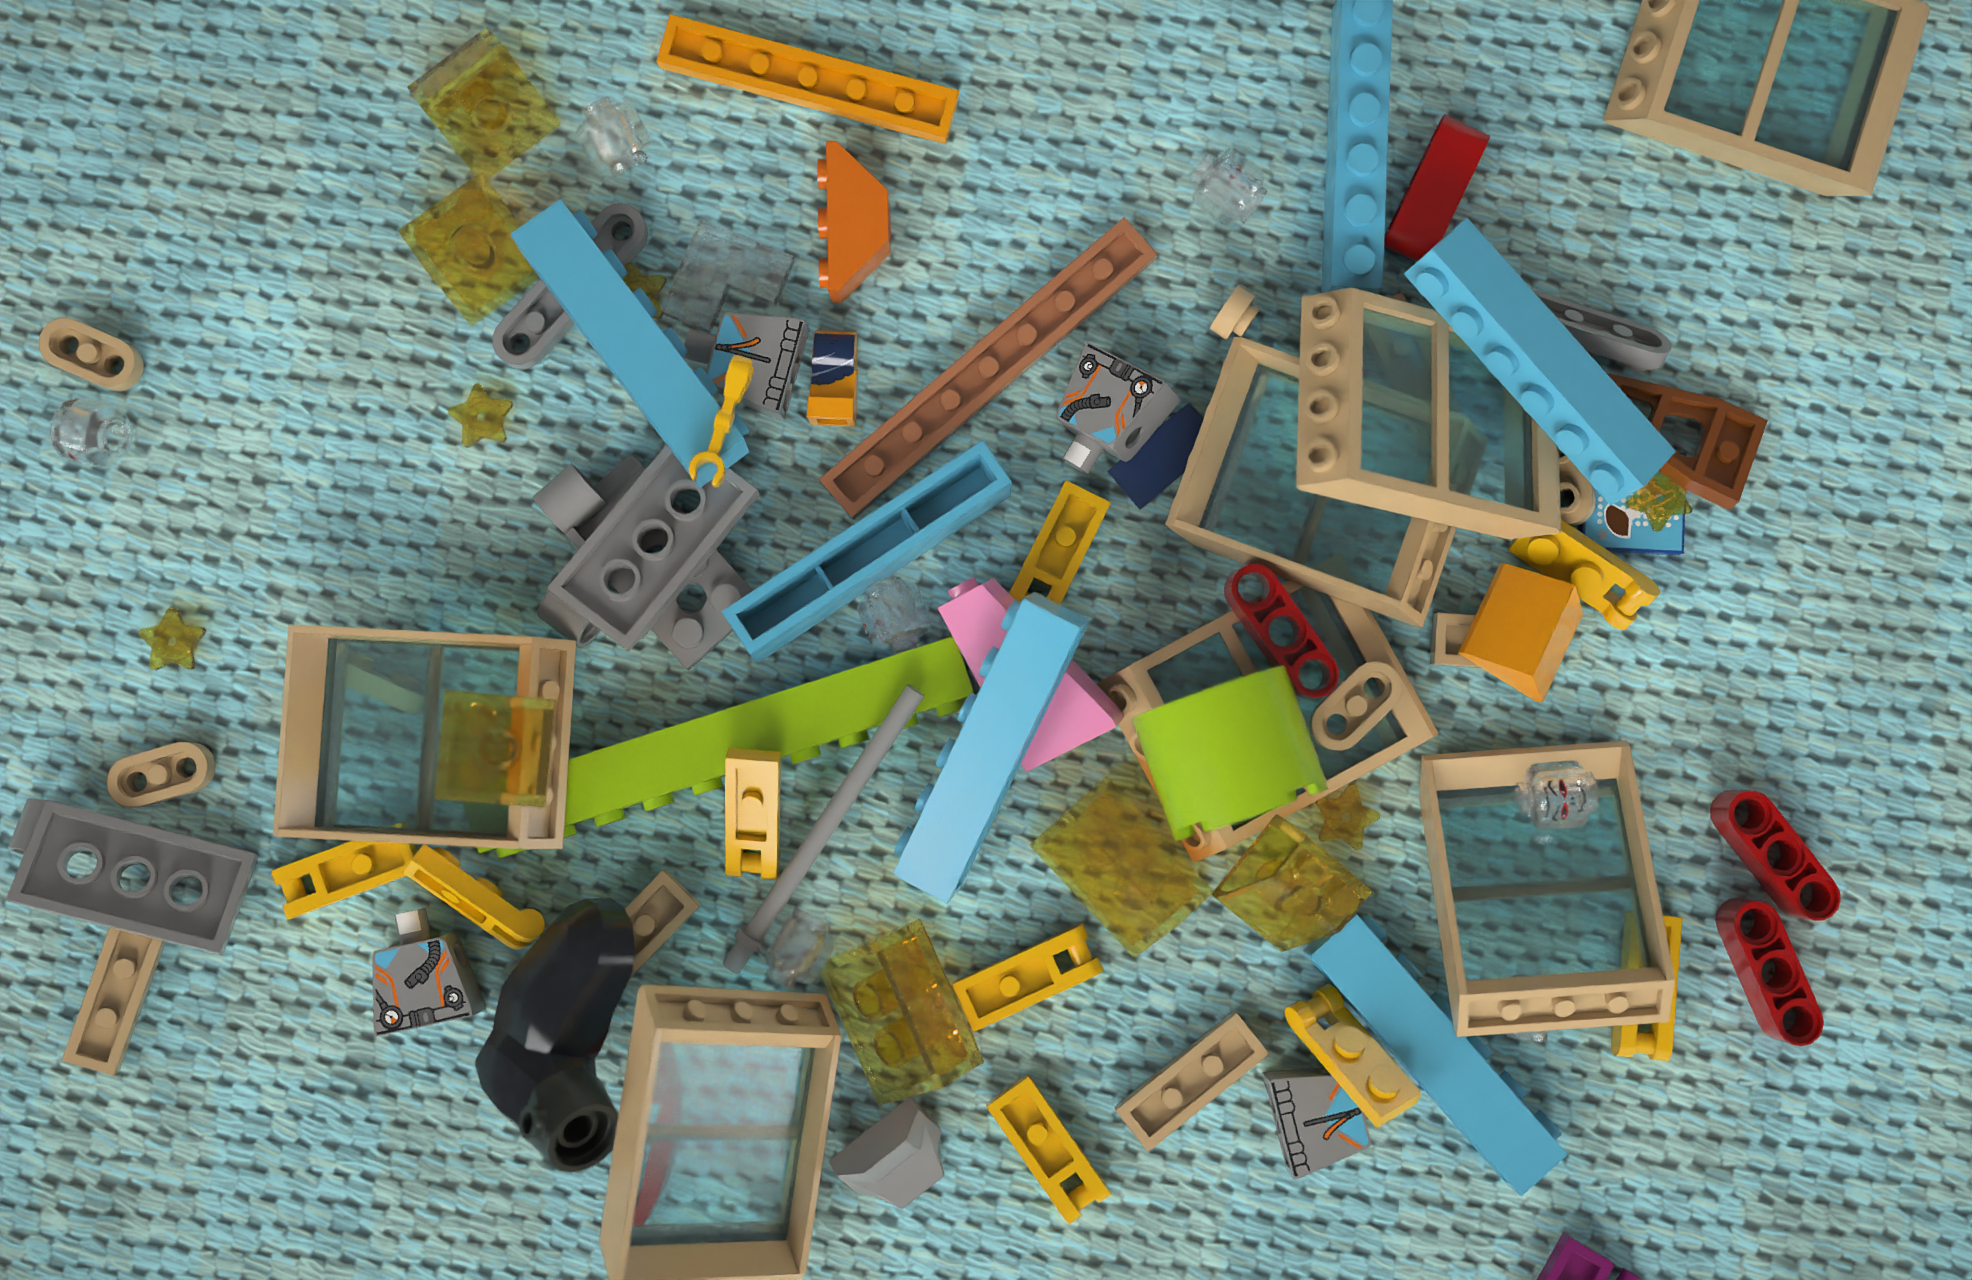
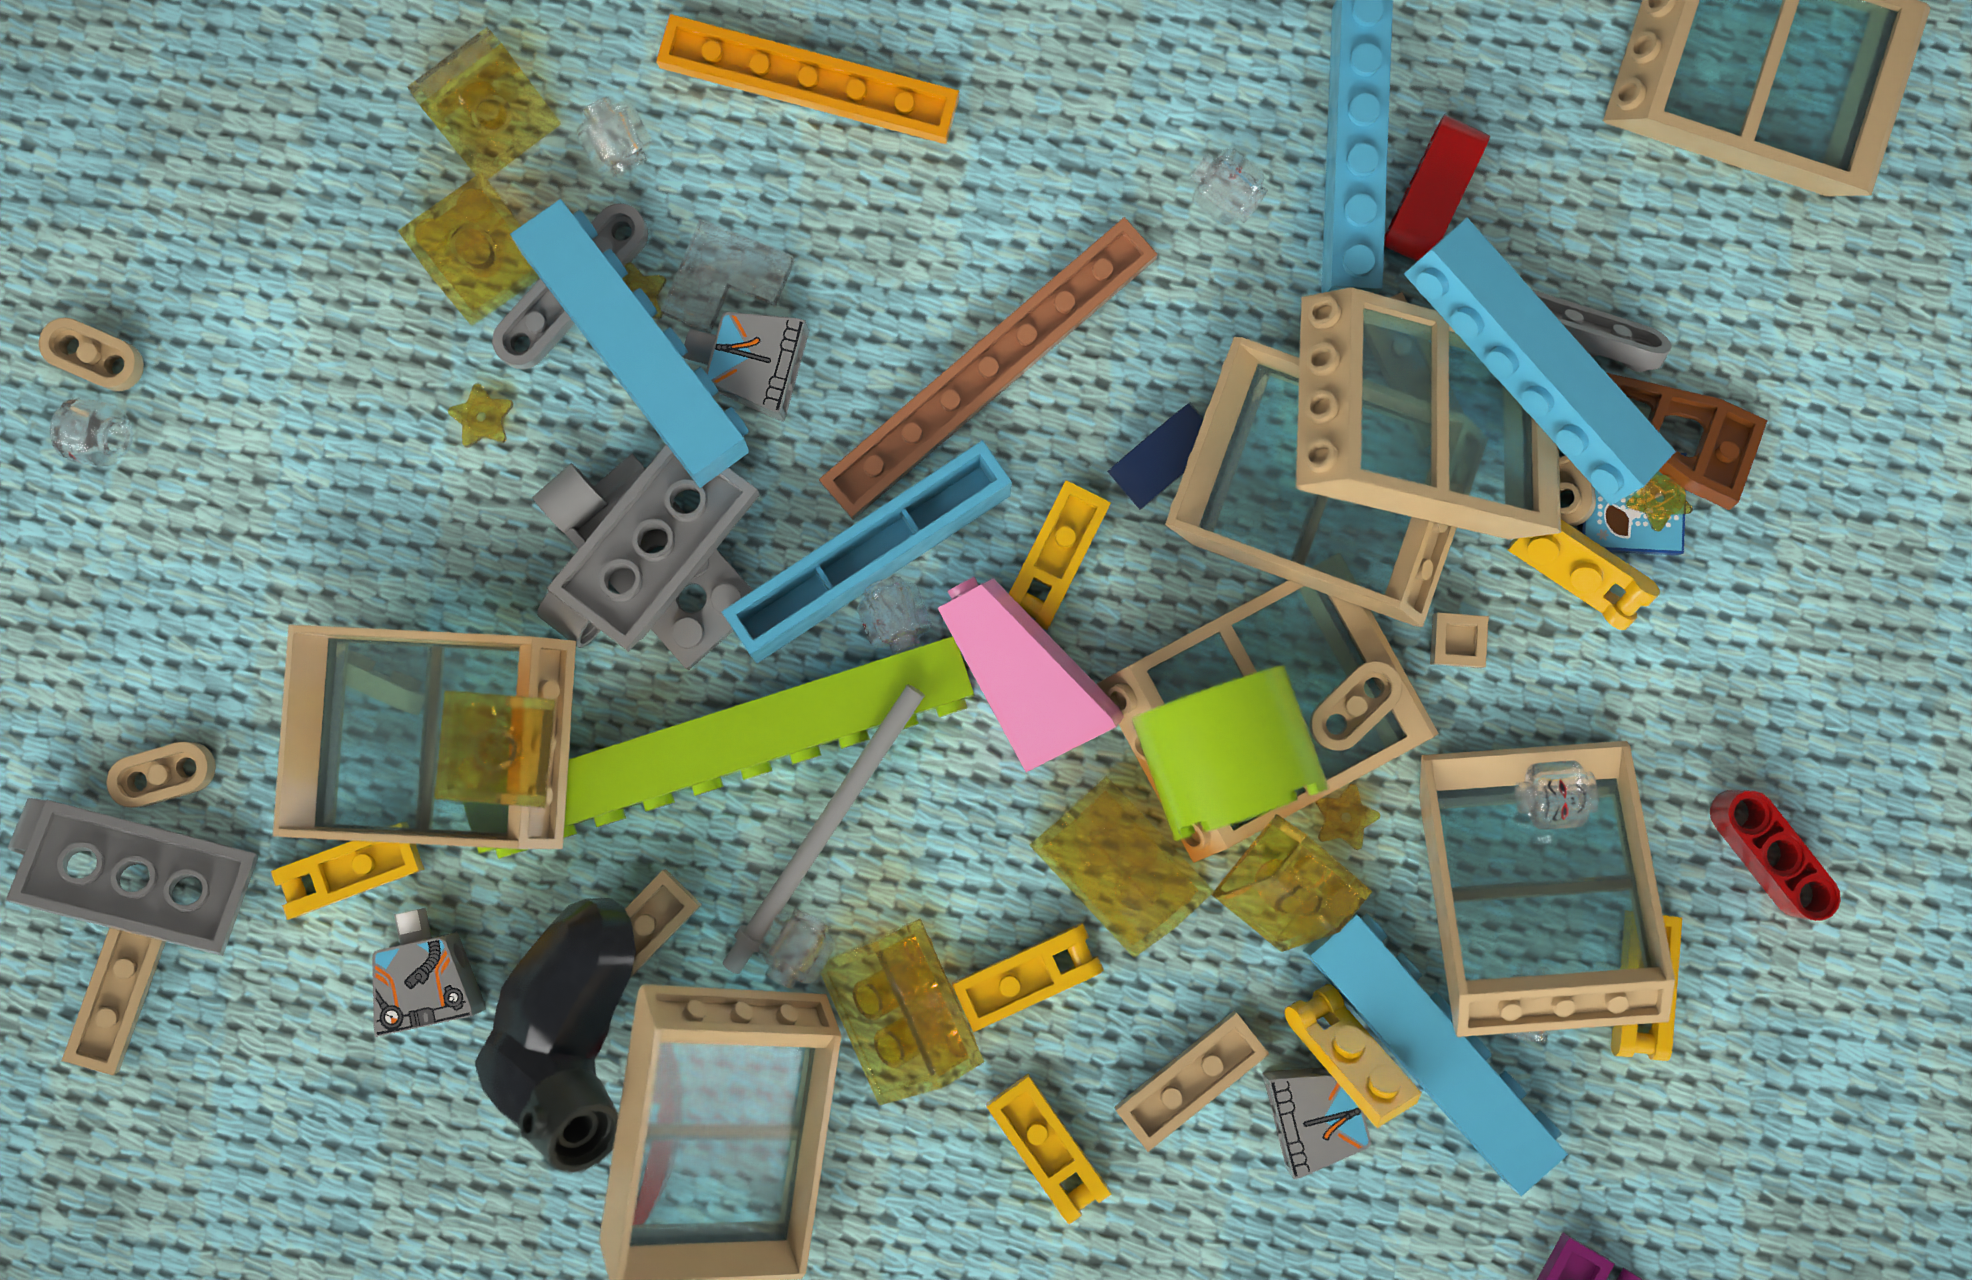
(186, 641): clear yellow plate -> none
(474, 898): yellow plate -> none
(736, 384): yellow piece -> none
(752, 812): yellow plate -> none
(833, 379): leg -> none
(853, 223): orange slope -> none
(893, 1157): light grey slope -> none
(990, 745): medium azure brick -> none
(1111, 408): light grey torso -> none
(1236, 313): tan plate -> none
(1304, 643): red beam -> none
(1523, 629): light orange slope -> none
(1788, 985): red beam -> none

